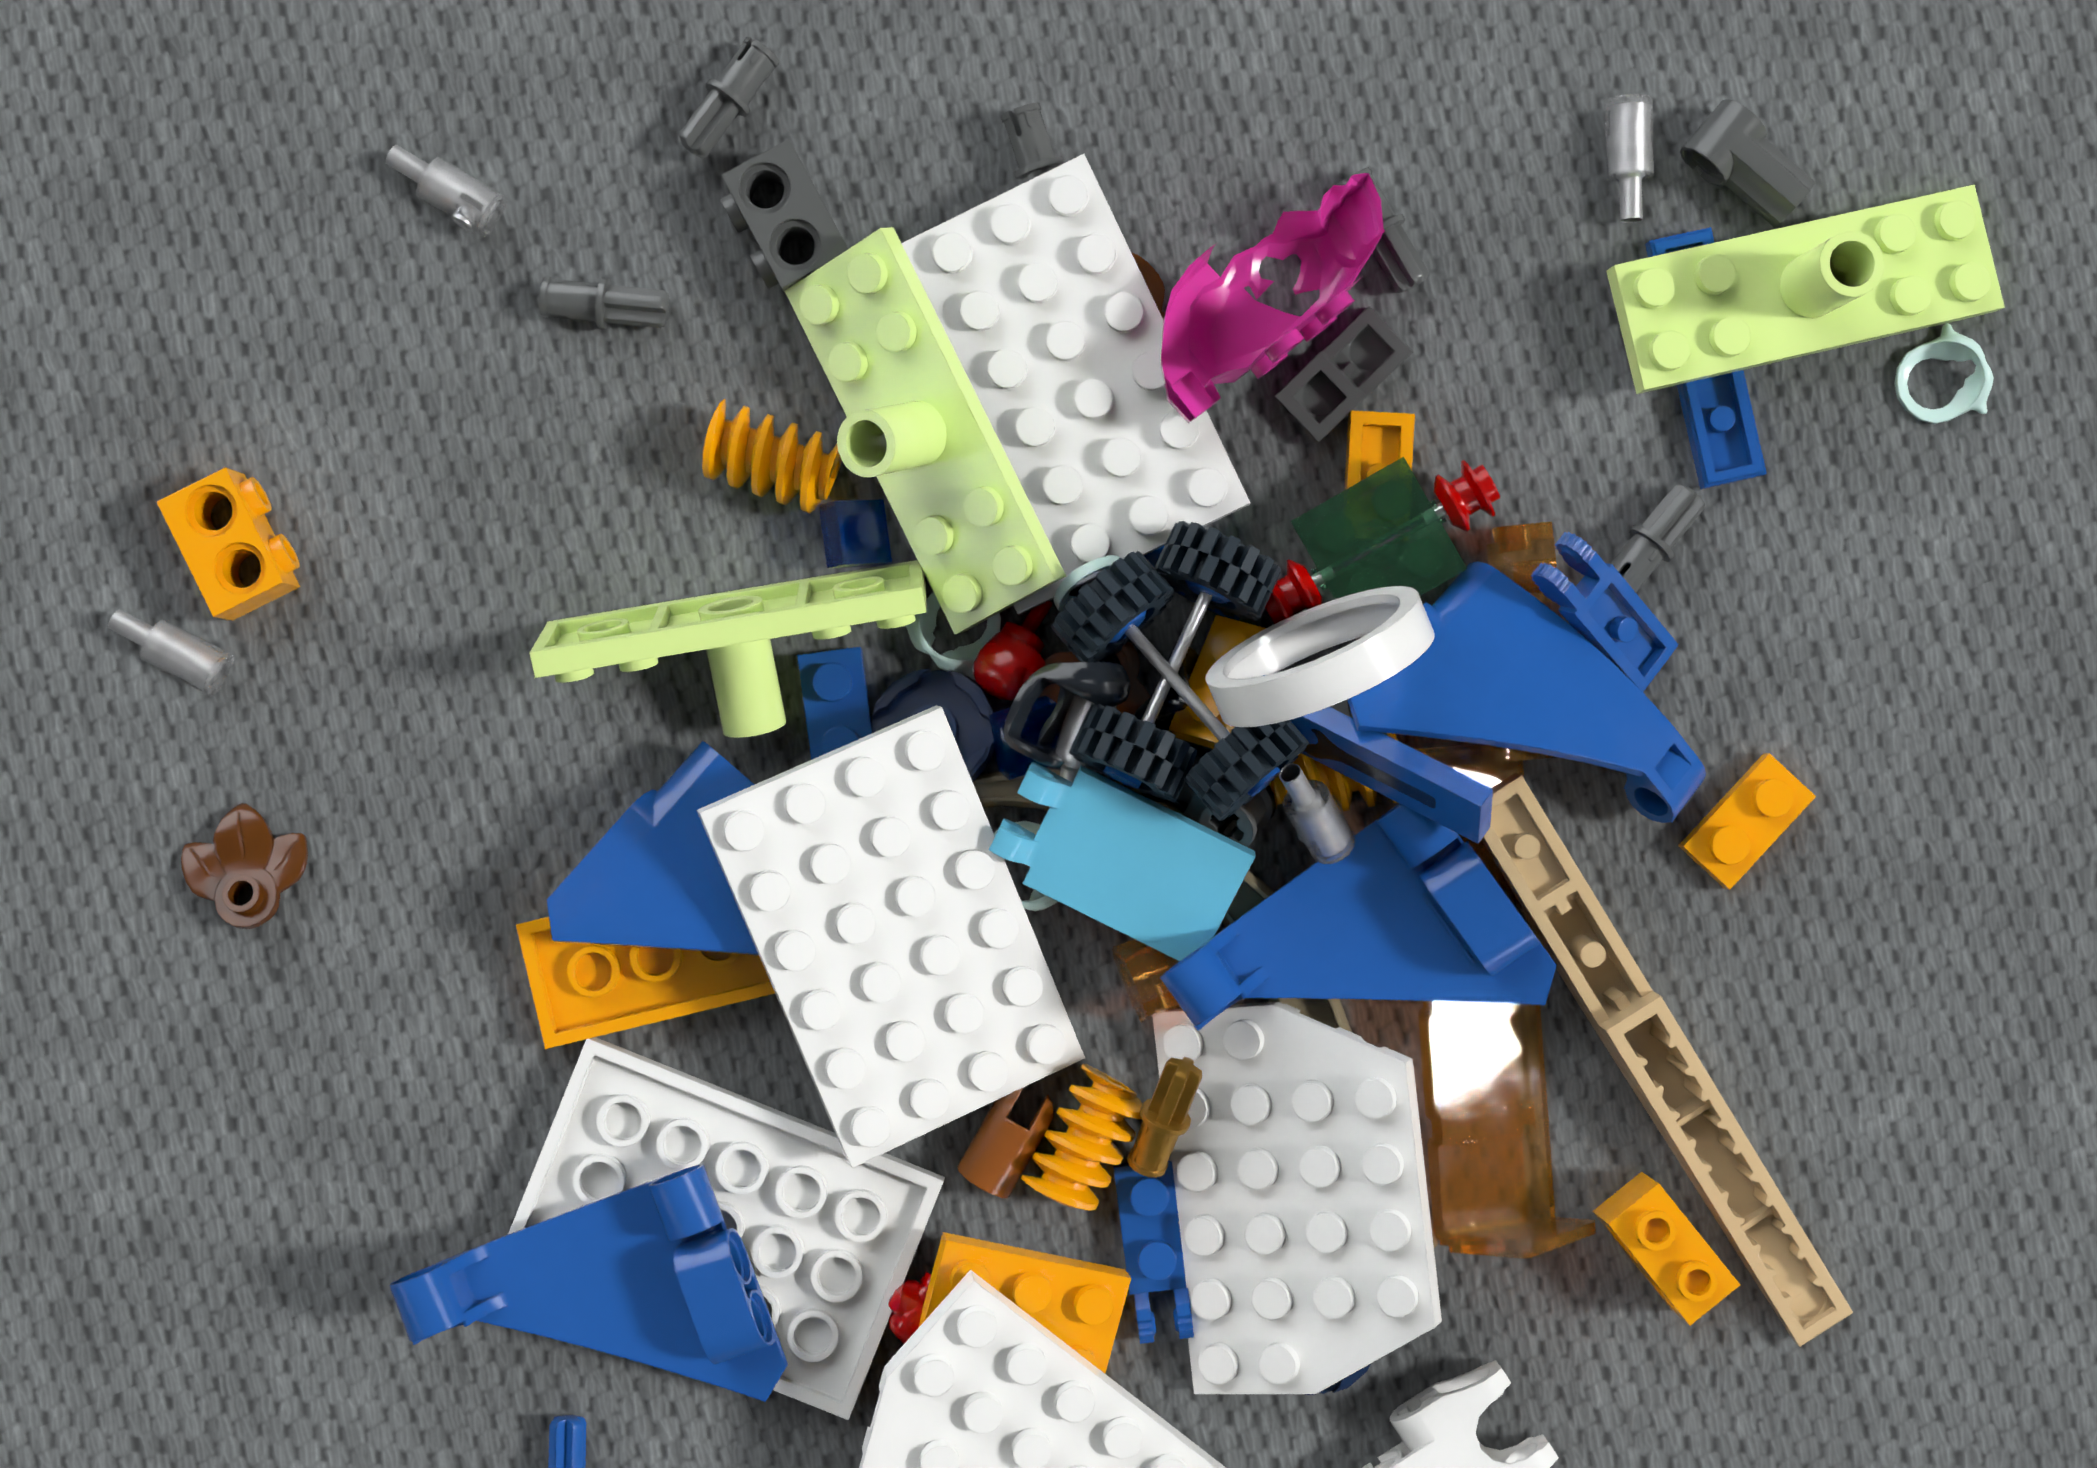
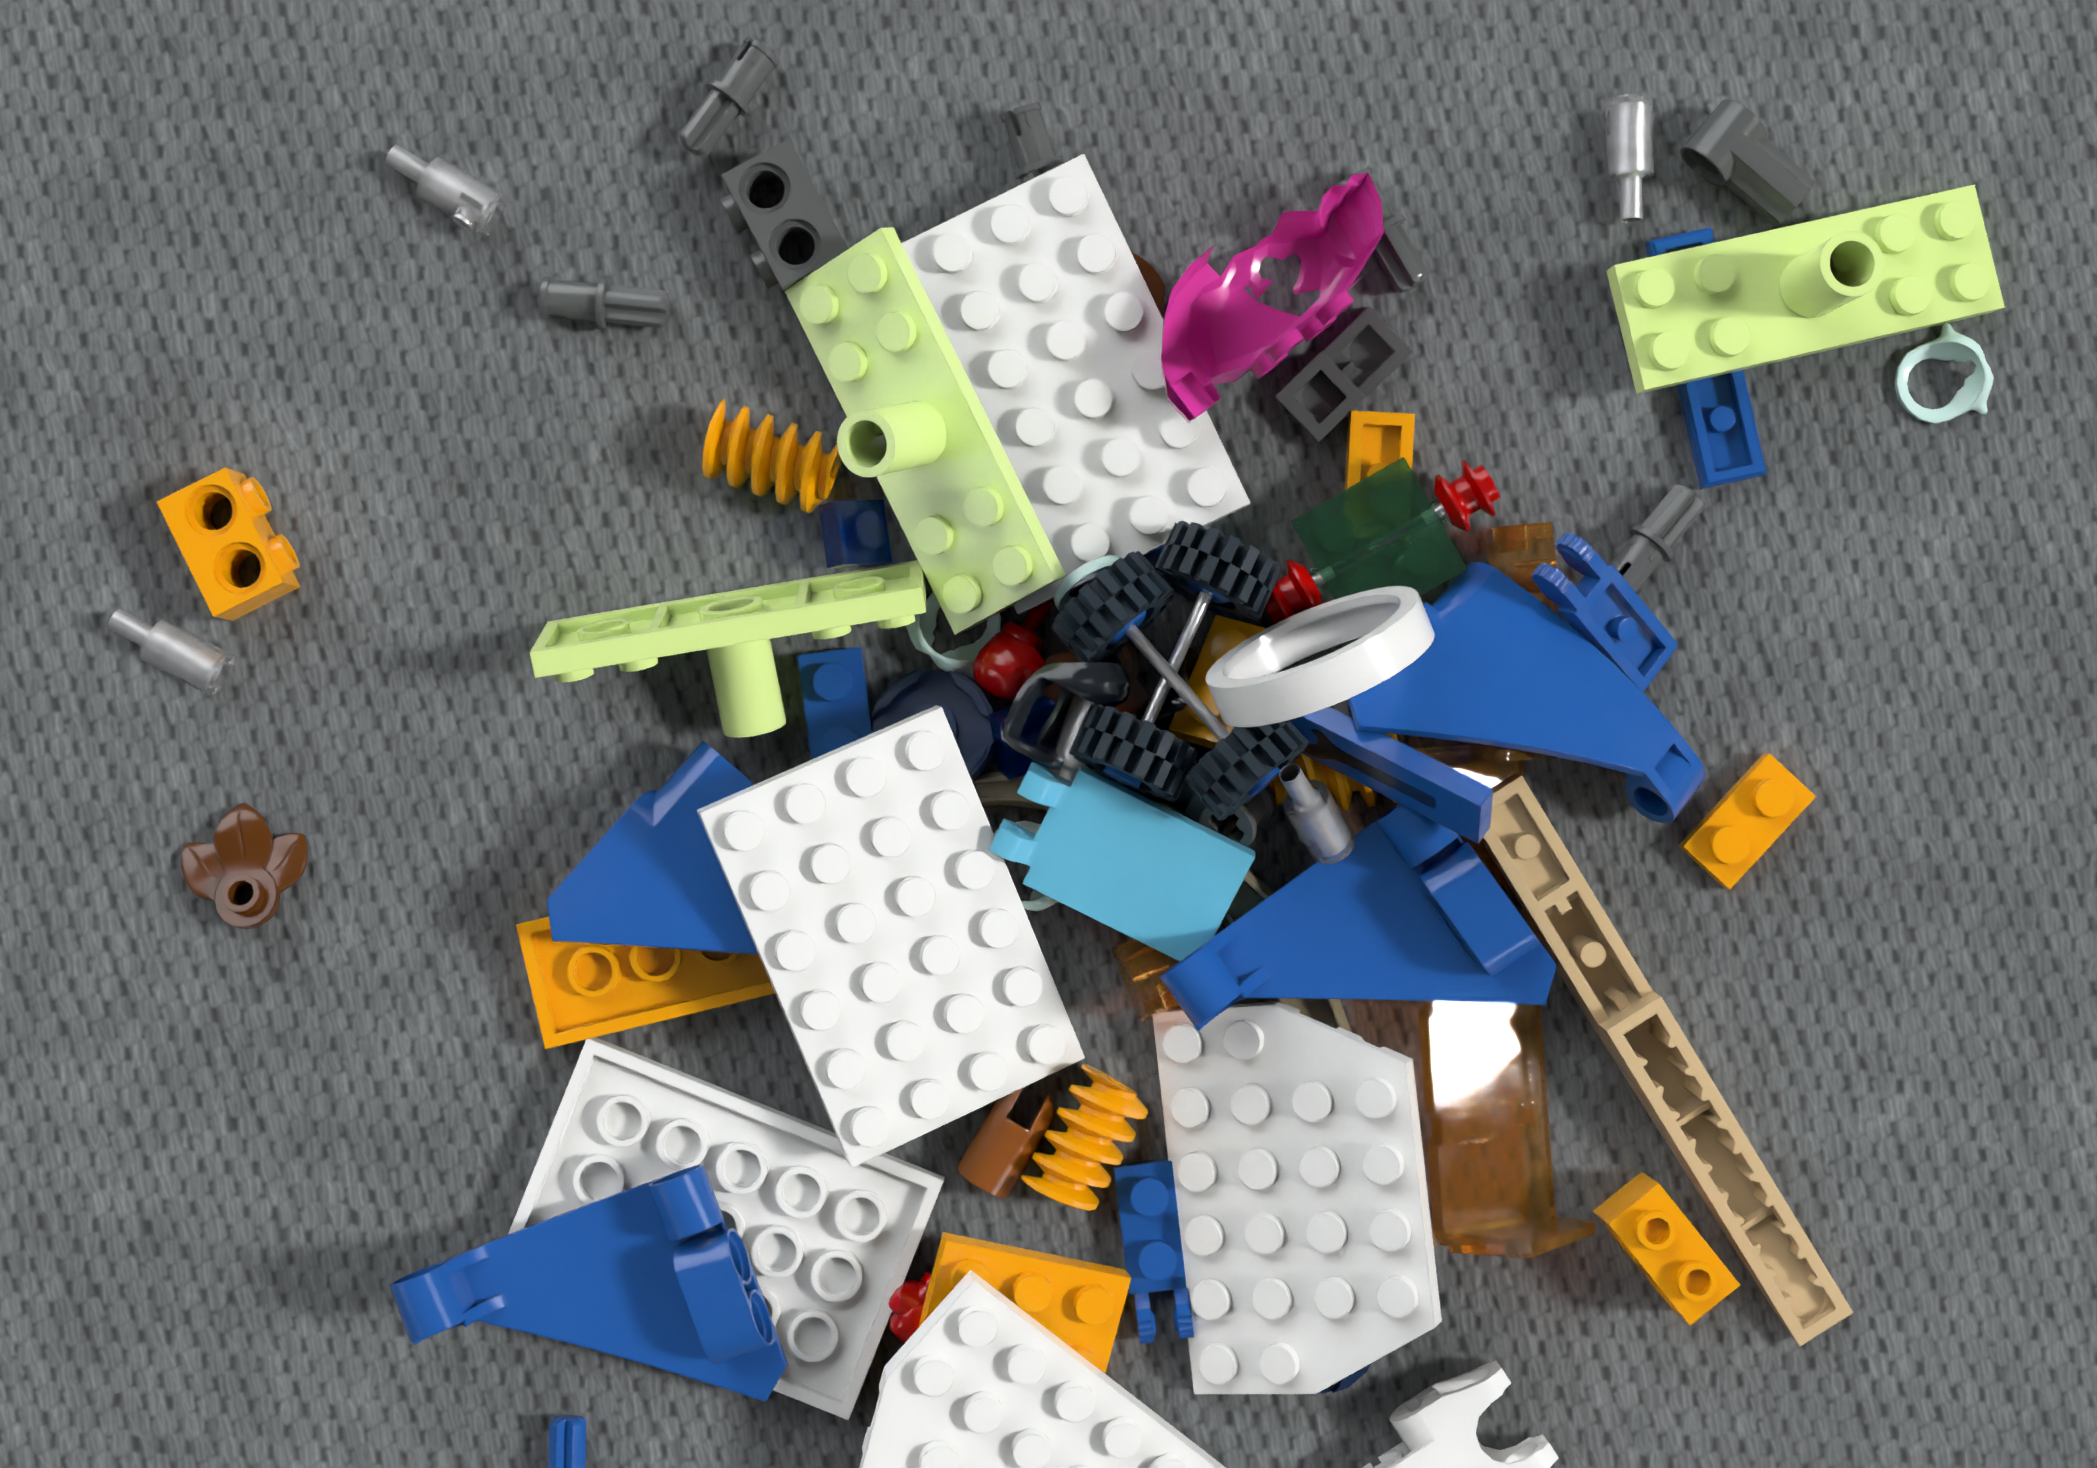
(1165, 1117): pearl gold axle -> none

